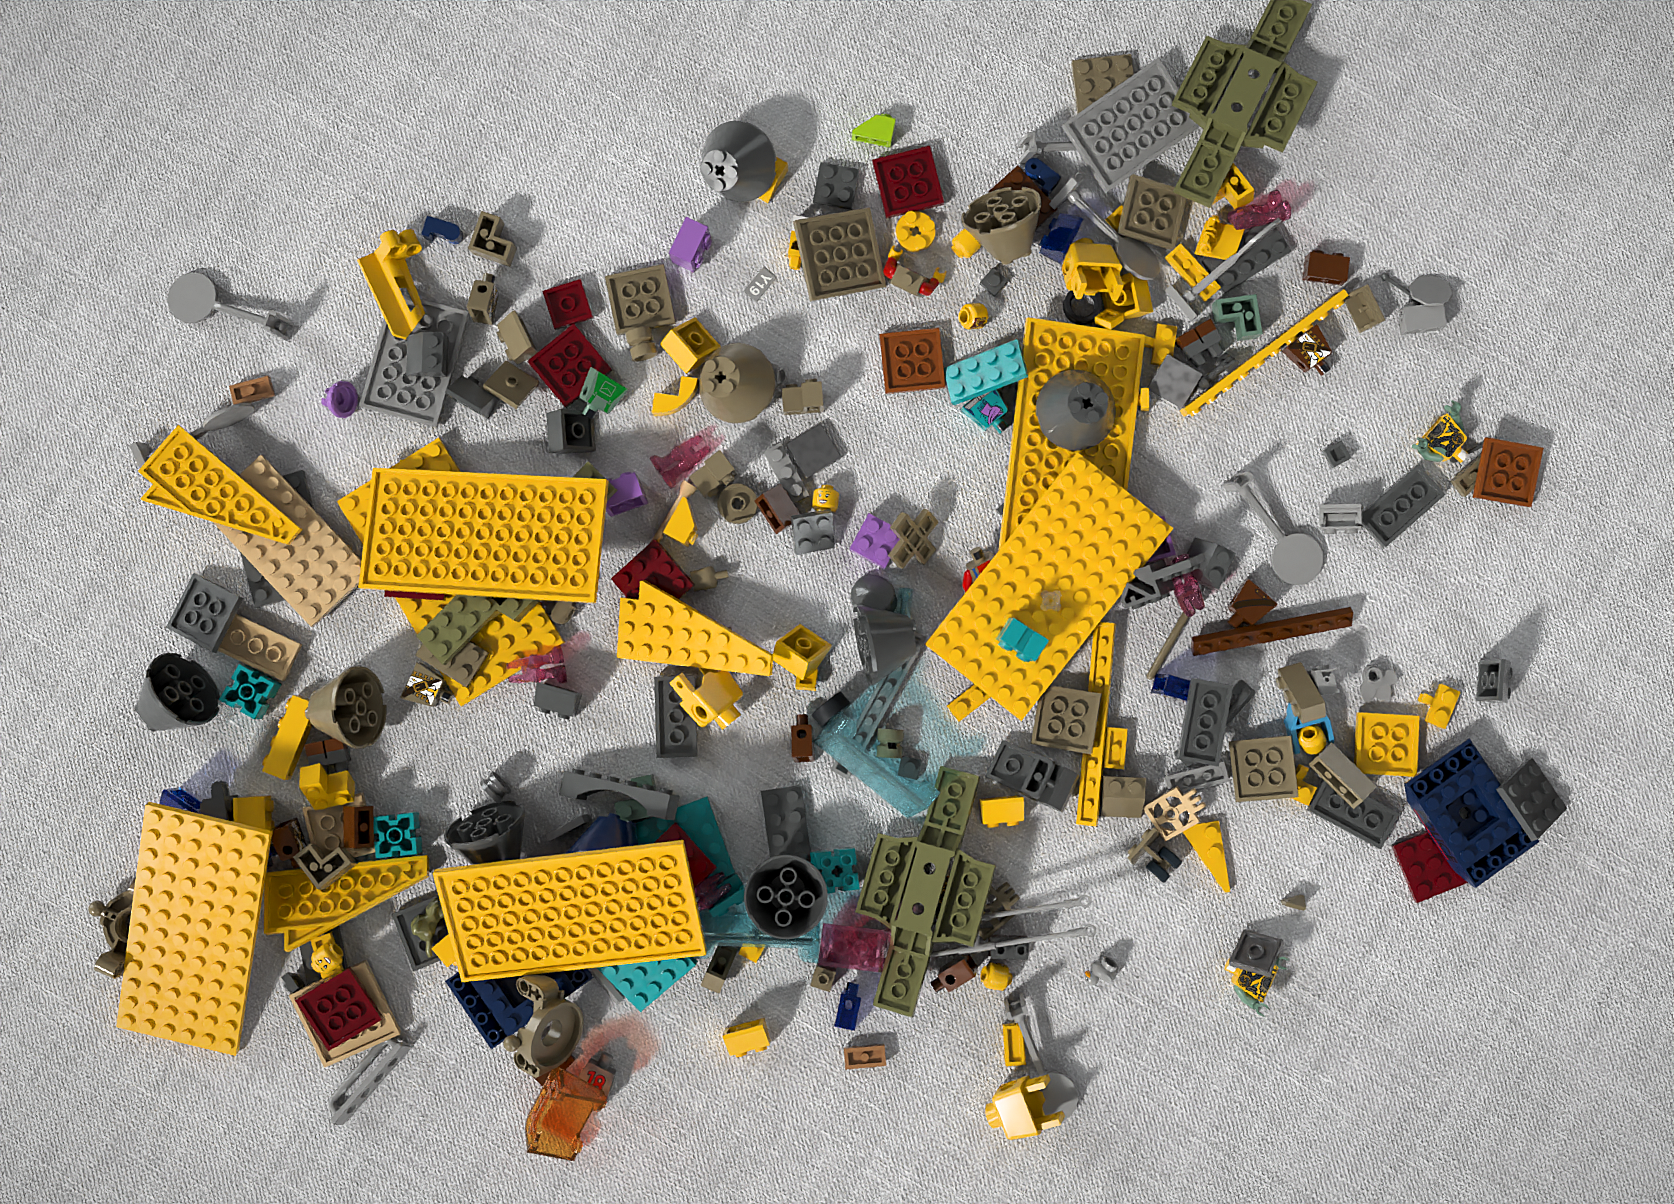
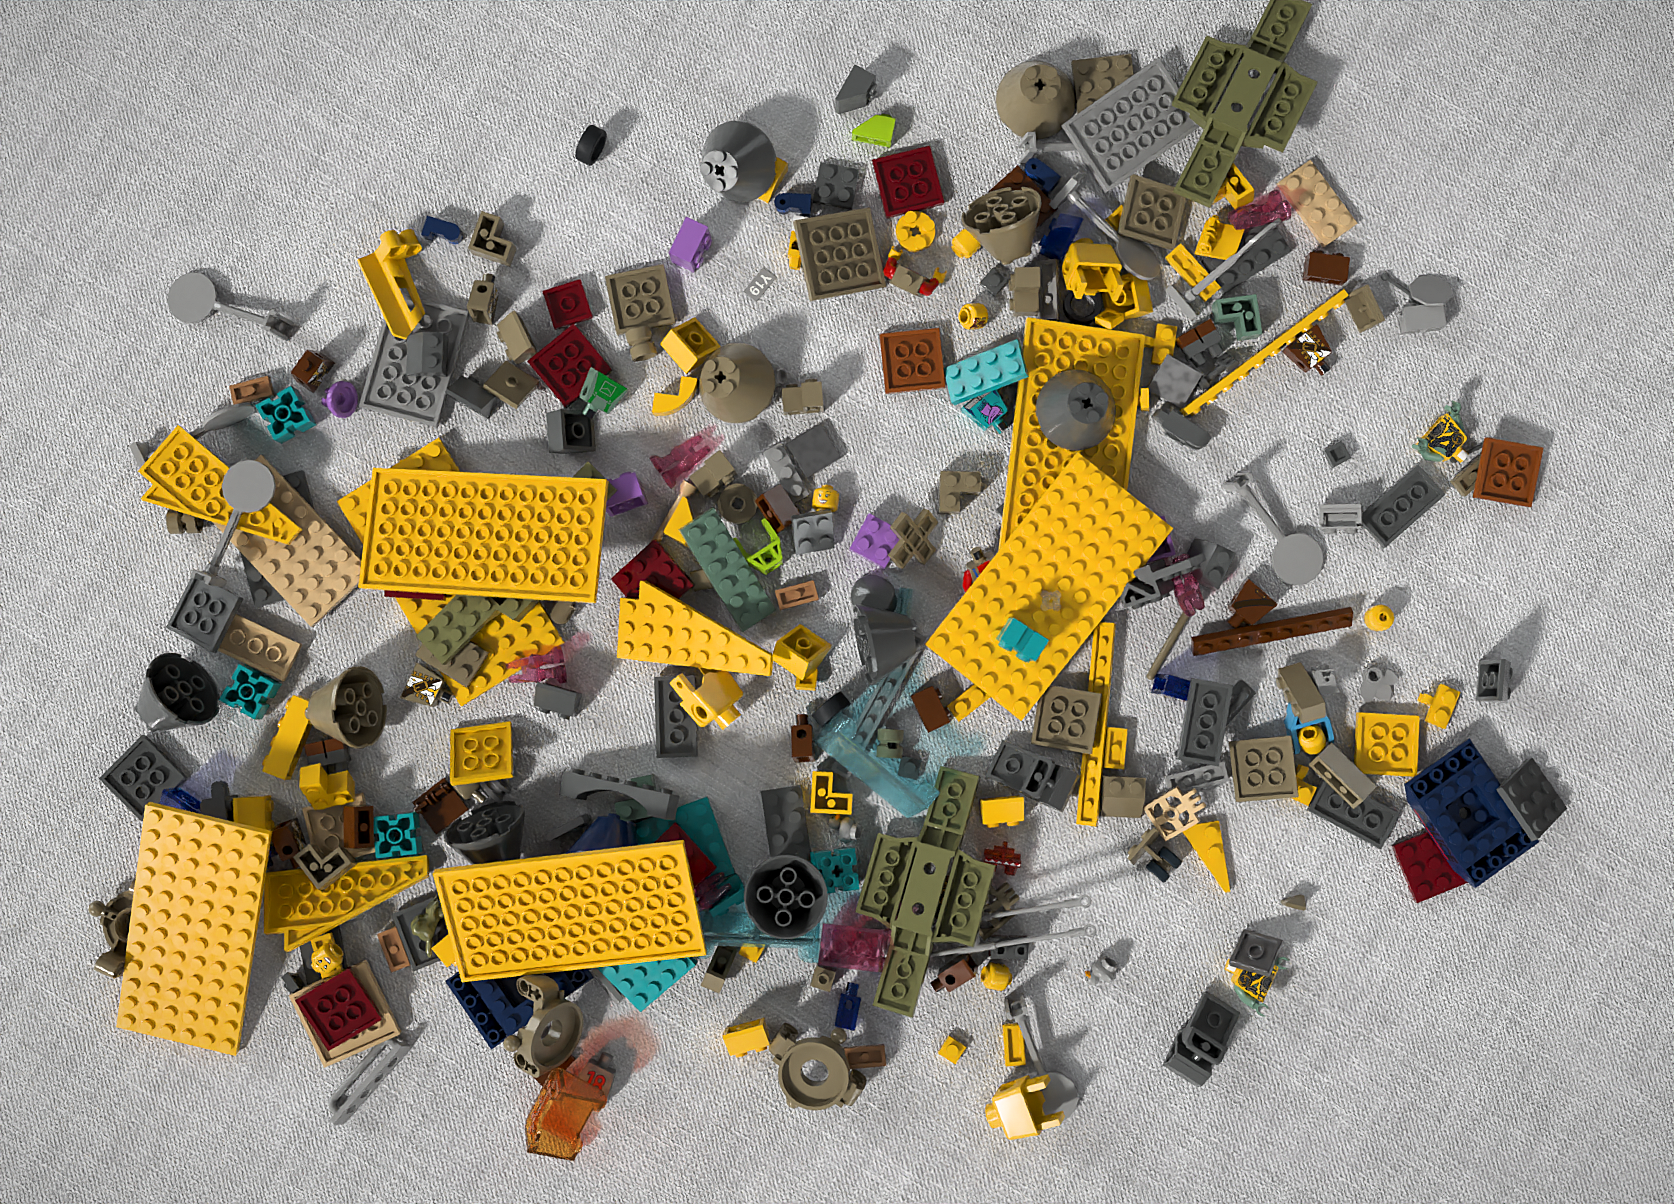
(141, 776): none -> dark grey plate
(180, 522): none -> dark tan wheel
(247, 489): none -> light grey piece
(275, 411): none -> teal brick
(312, 369): none -> reddish brown torso
(393, 949): none -> medium nougat plate
(440, 806): none -> reddish brown hinge
(470, 790): none -> dark tan piece
(481, 753): none -> yellow plate
(590, 145): none -> black tyre
(727, 569): none -> sand green plate
(771, 551): none -> lime piece
(793, 202): none -> dark blue leg
(796, 595): none -> medium nougat plate
(825, 800): none -> yellow brick
(838, 1088): none -> dark tan piece
(847, 828): none -> light grey animal
(856, 90): none -> dark grey slope
(930, 708): none -> reddish brown brick
(951, 1049): none -> yellow plate
(952, 485): none -> dark tan brick
(1003, 856): none -> clear red hips
(1024, 287): none -> dark tan brick
(1035, 99): none -> dark tan cone
(1049, 291): none -> light grey plate
(1182, 430): none -> dark grey piece
(1202, 1040): none -> dark grey piece
(1316, 203): none -> tan plate
(1377, 612): none -> yellow head

